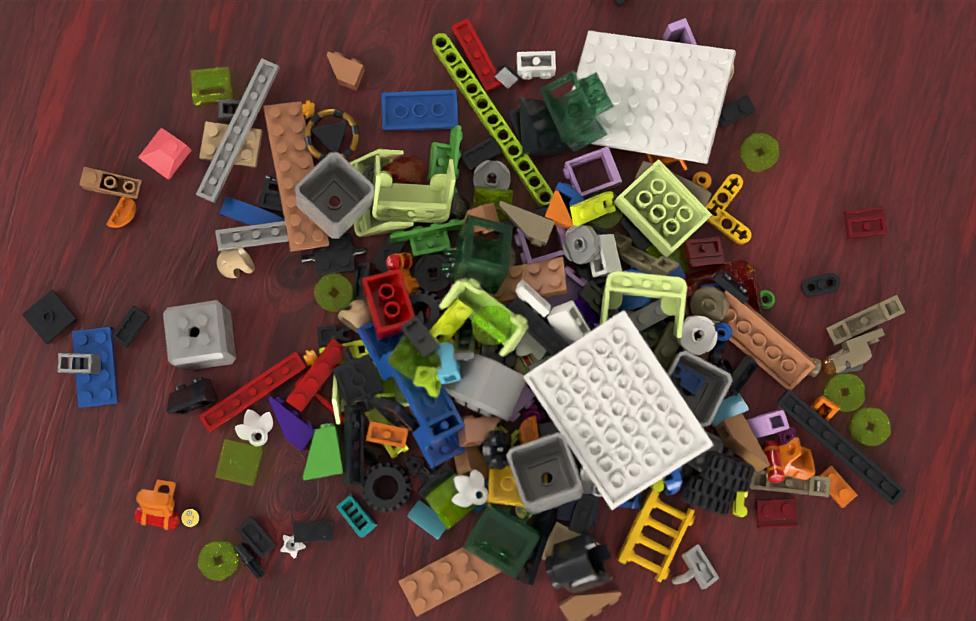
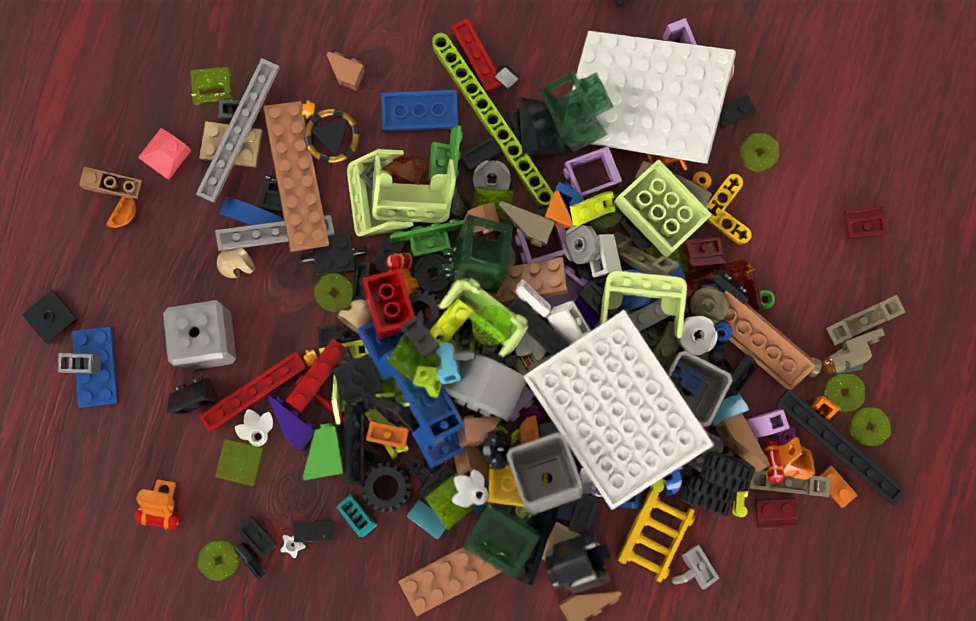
(130, 326): black plate -> none
(191, 517): light yellow tile -> none
(339, 180): light grey plate -> none
(536, 64): white brick -> none
(819, 285): black plate -> none

